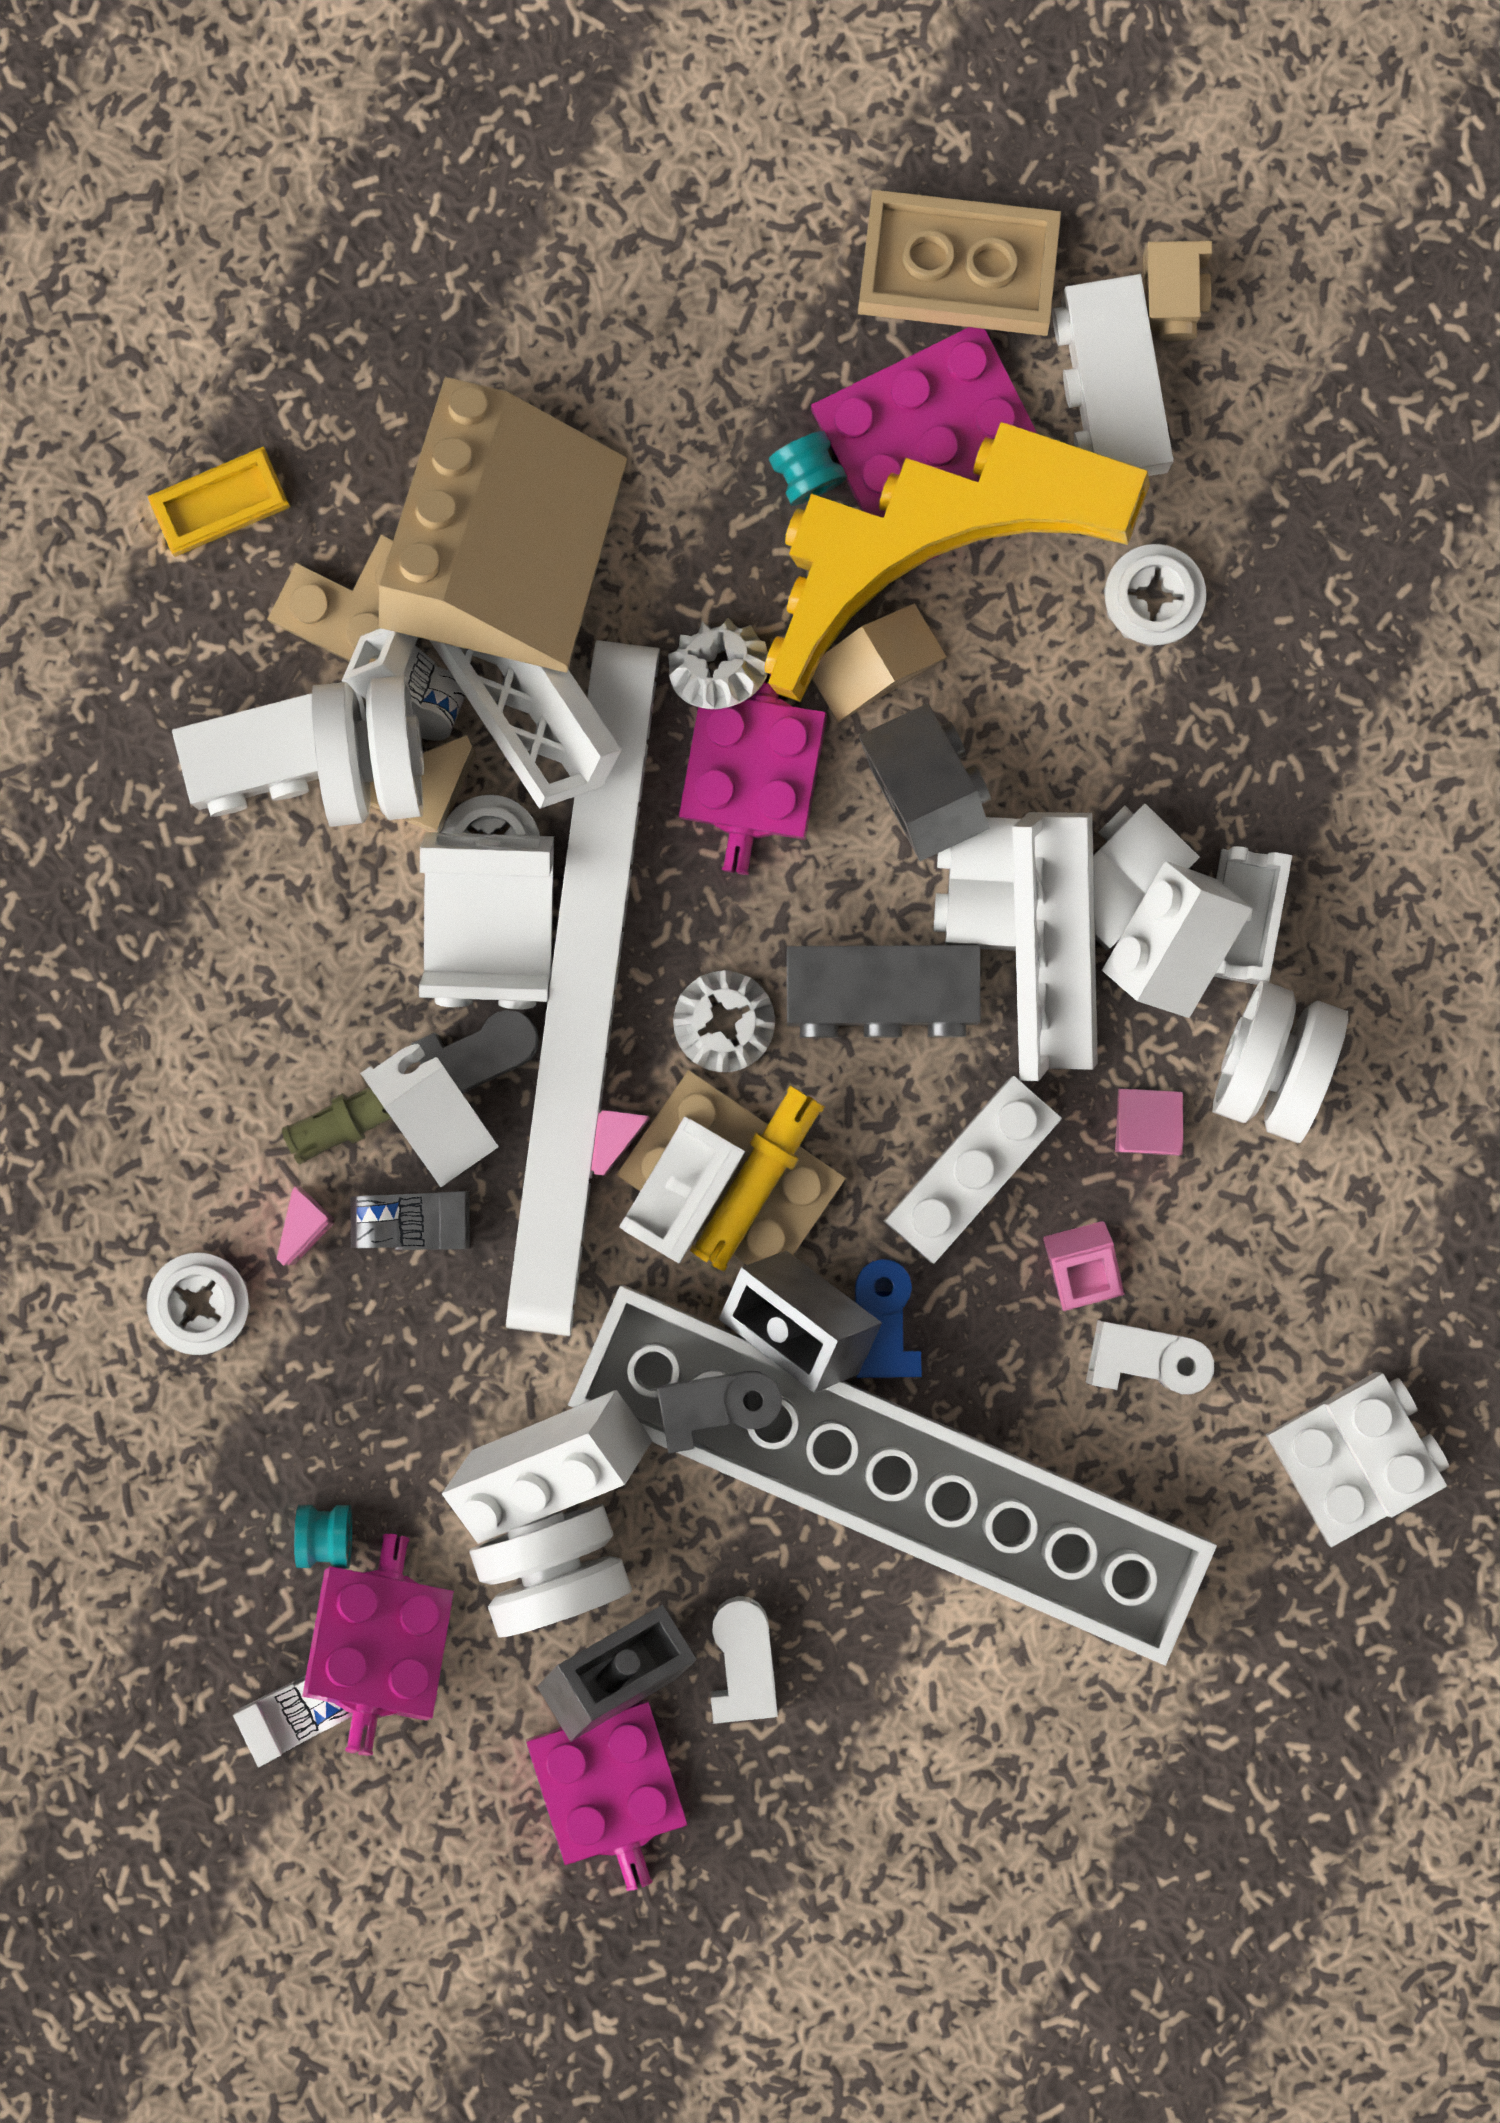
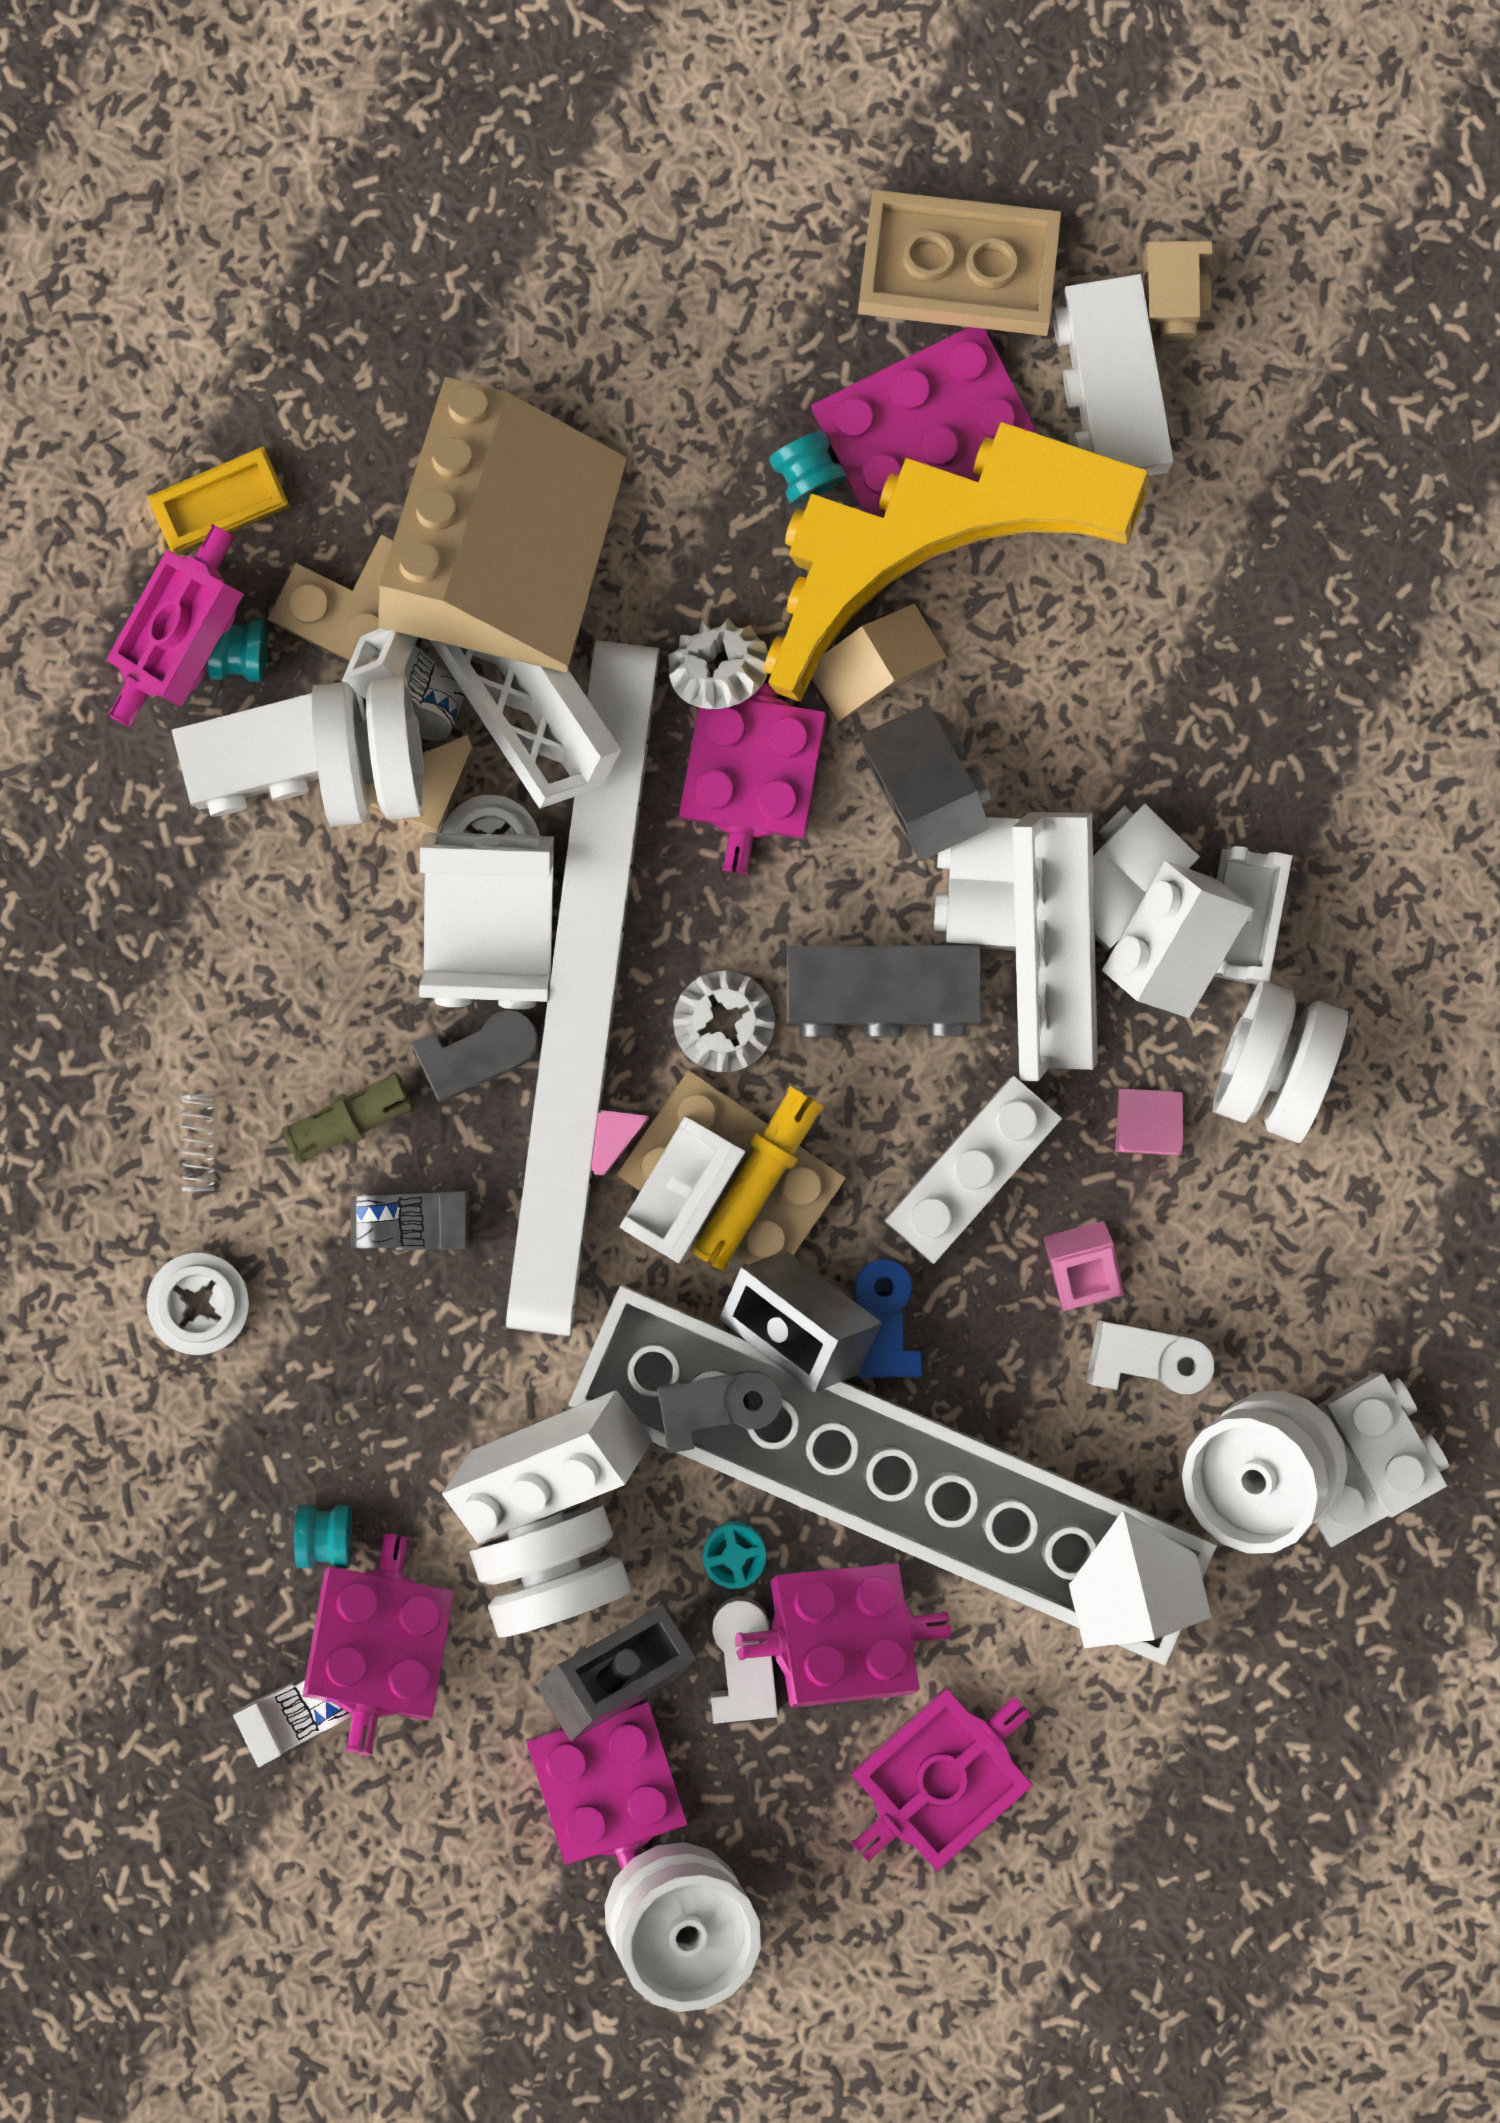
(174, 627): none -> dark pink plate
(183, 1099): none -> white piece
(241, 652): none -> teal wheel
(303, 1226): bright pink slope -> none
(430, 1113): white hinge -> none
(682, 1927): none -> white wheel
(727, 1567): none -> teal wheel
(843, 1635): none -> dark pink plate
(941, 1778): none -> dark pink plate
(1137, 1587): none -> white slope
(1178, 576): white gear -> none
(1264, 1471): none -> white wheel

